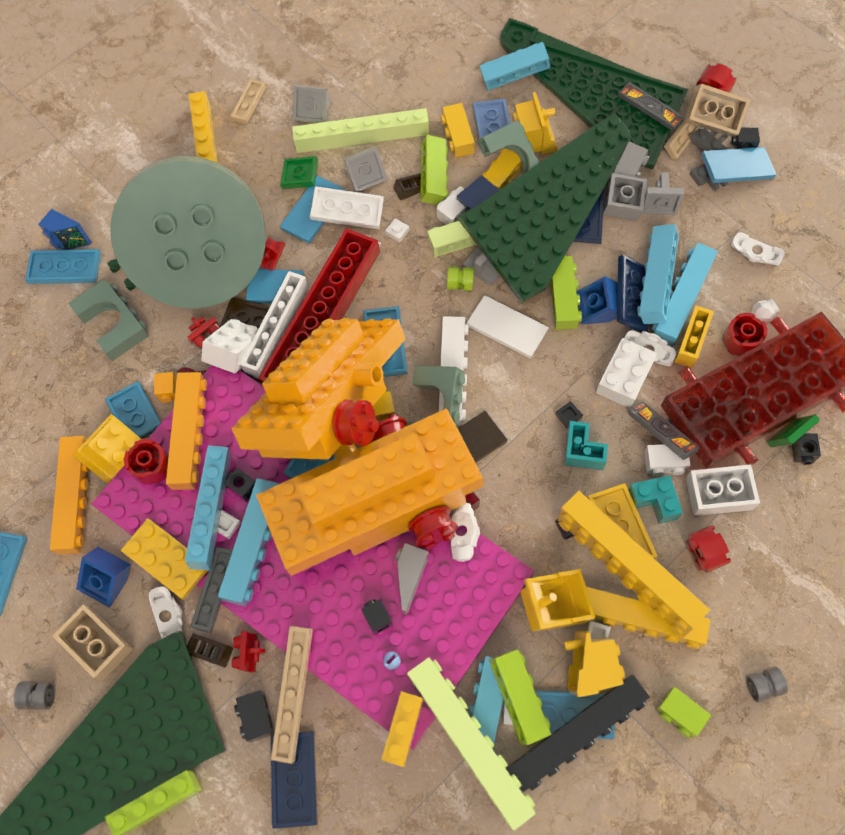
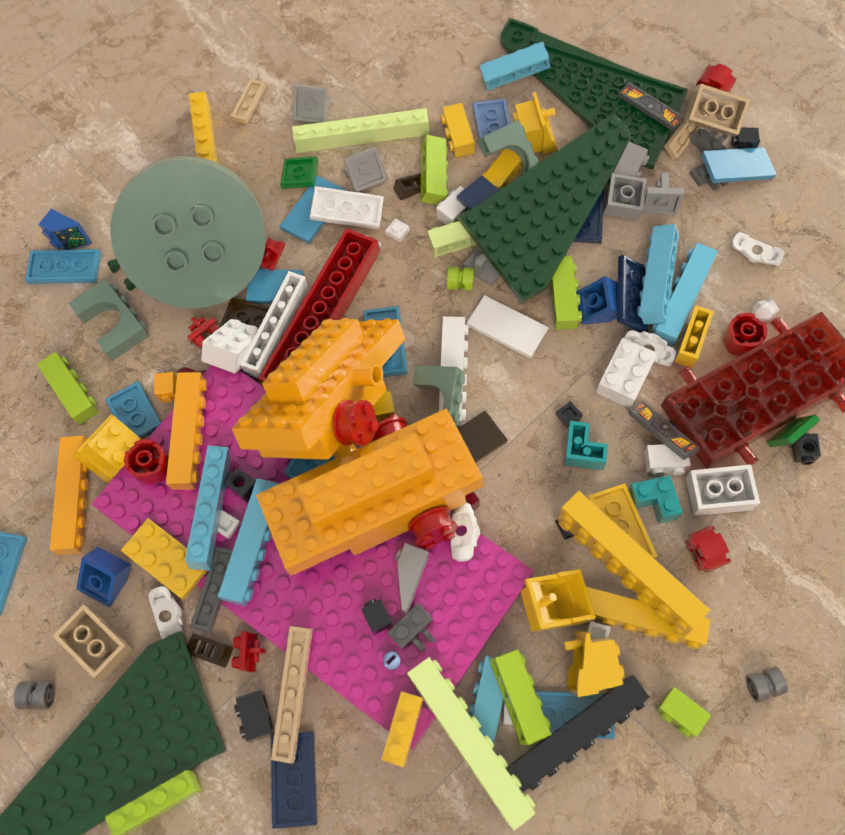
(67, 388): none -> lime brick
(410, 627): none -> dark grey hinge

